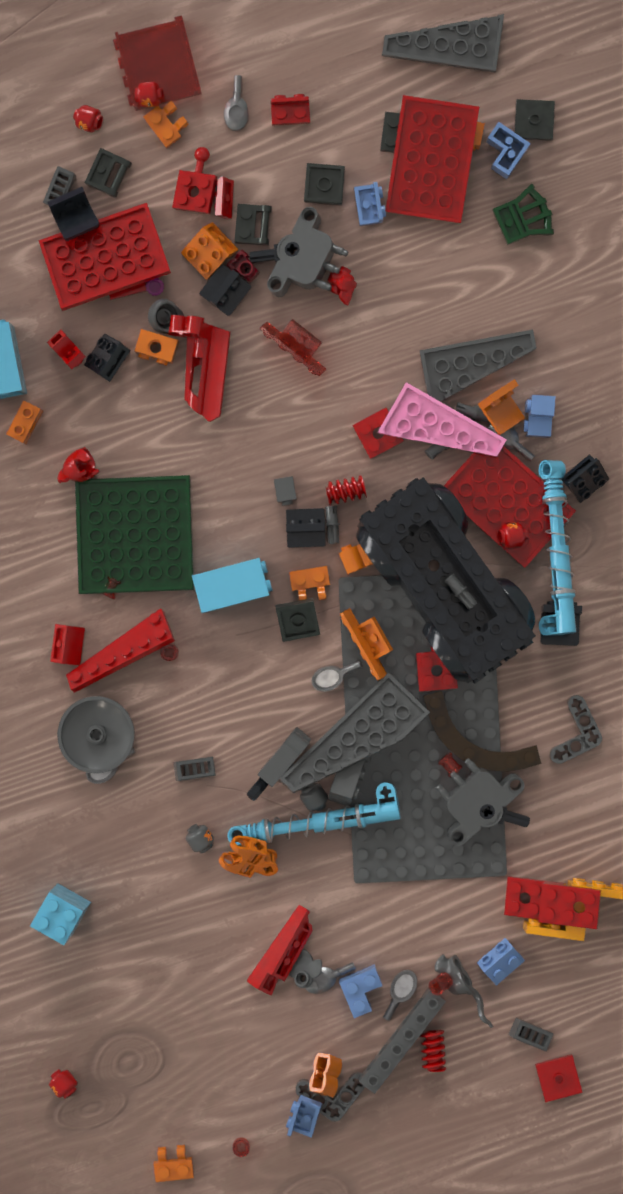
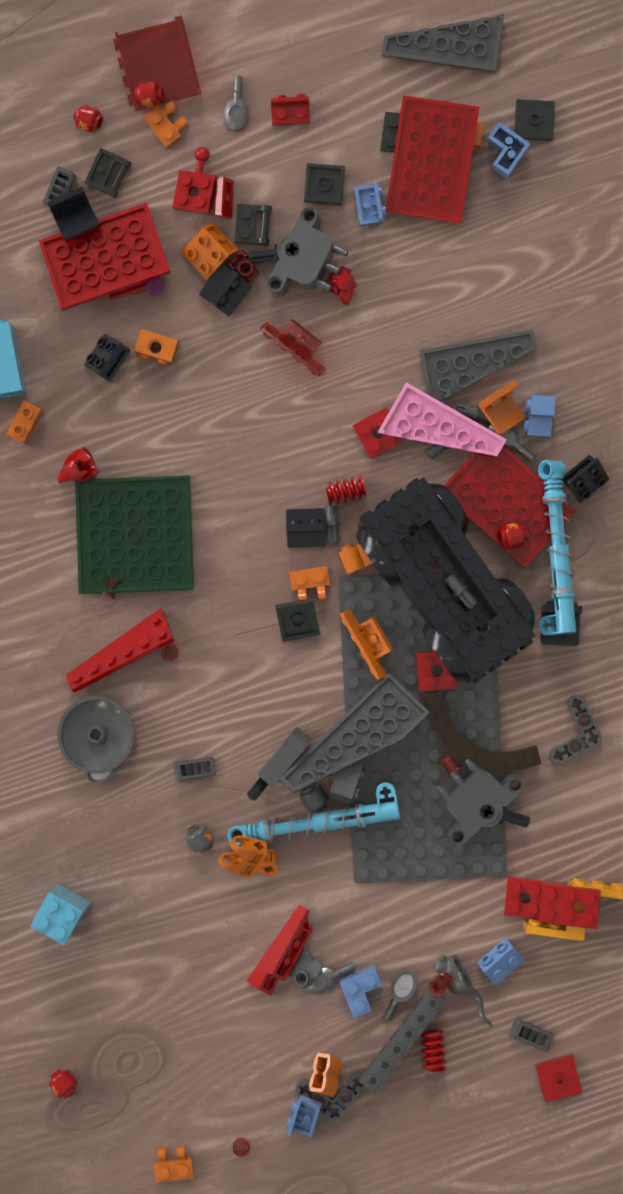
(66, 349): red brick -> none
(67, 644): red panel -> none
(160, 314): dark grey hat -> none
(208, 348): red panel -> none
(232, 585): medium azure brick -> none
(285, 490): dark grey brick -> none
(330, 677): flat silver piece -> none
(512, 222): dark green plate -> none

